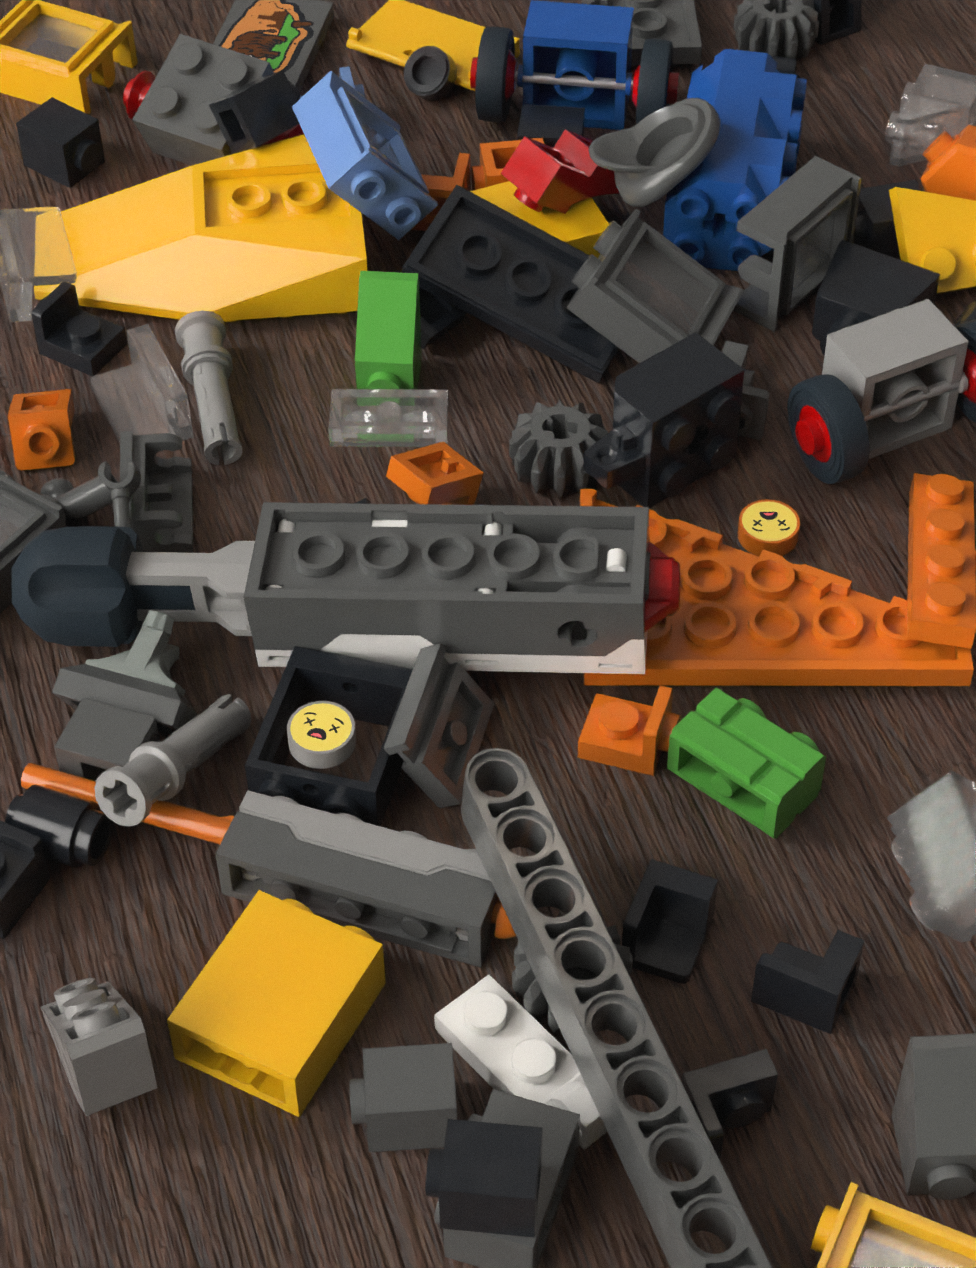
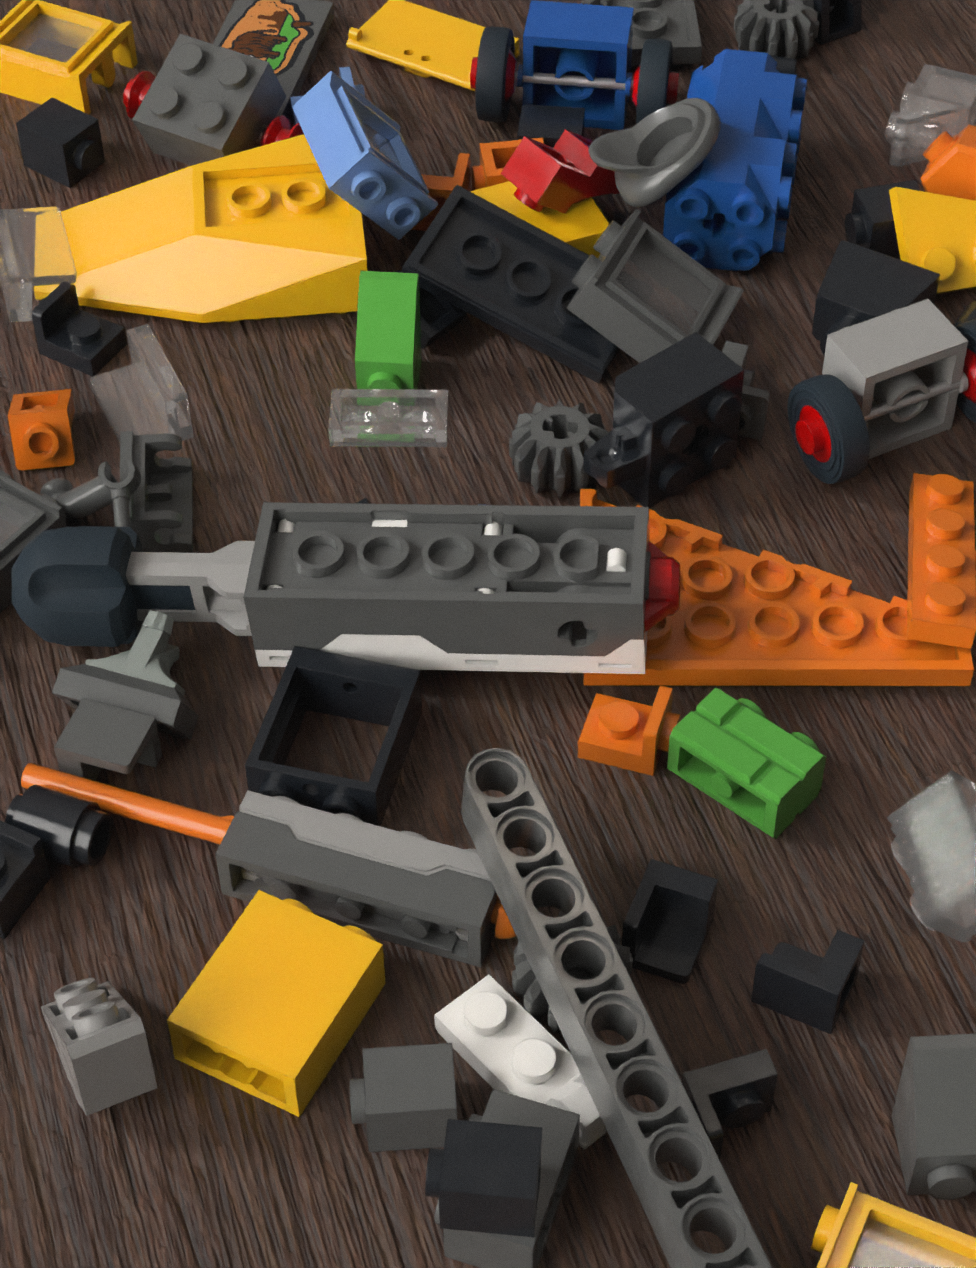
(160, 768): light grey pin -> none
(208, 369): light grey pin -> none
(257, 111): black brick -> none
(321, 734): tile -> none
(430, 73): black tile -> none
(435, 475): orange bracket -> none
(439, 725): dark grey plate -> none
(768, 526): tile -> none
(804, 227): dark grey window -> none

